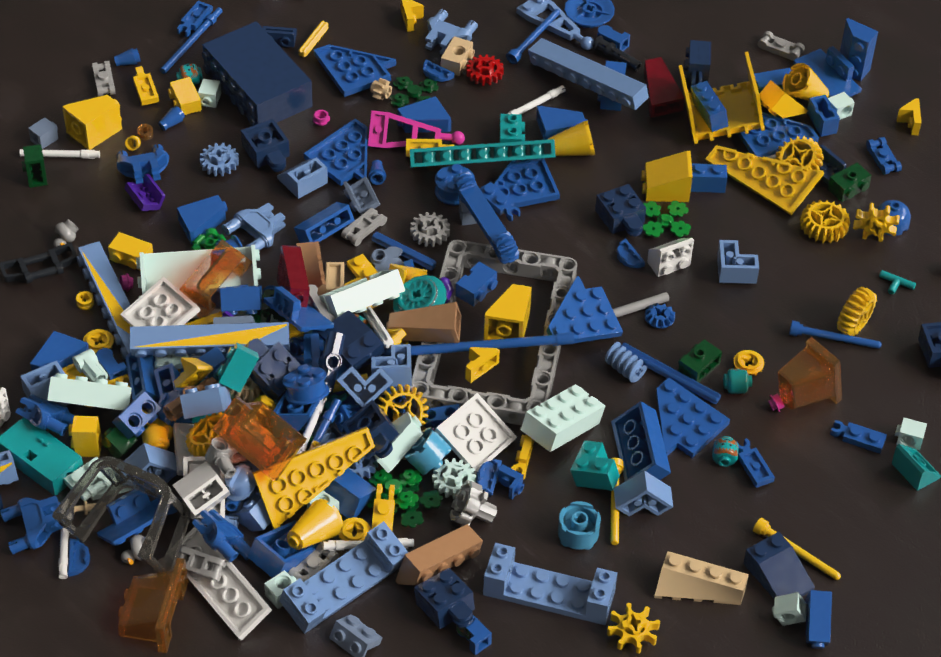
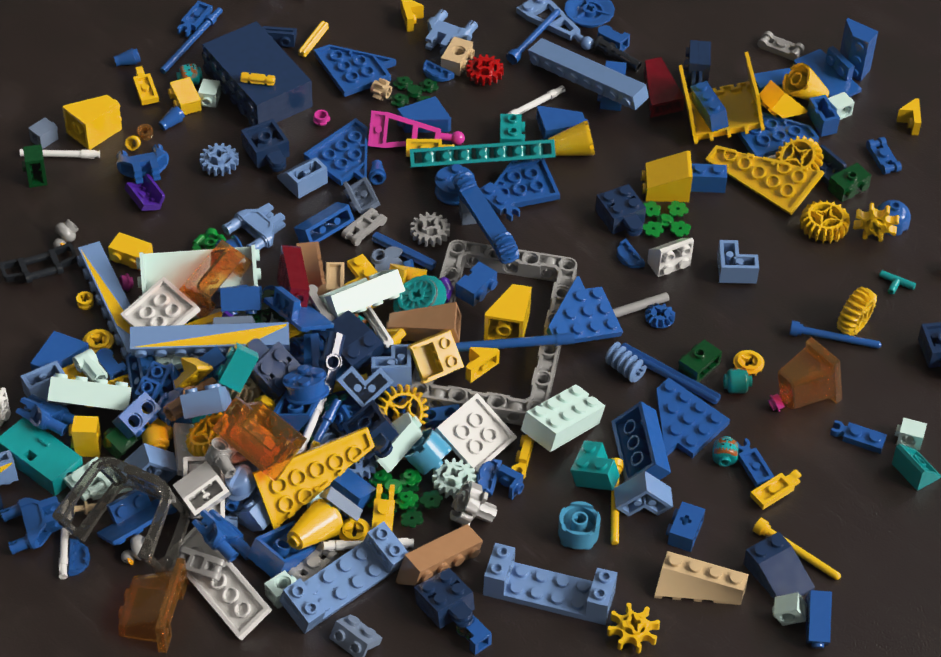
(103, 79): light grey plate -> none
(154, 380): none -> blue slope
(201, 215): blue slope -> none
(255, 78): none -> yellow axle
(342, 503): none -> slope
(435, 356): none -> yellow piece
(686, 526): none -> blue brick
(775, 489): none -> yellow plate

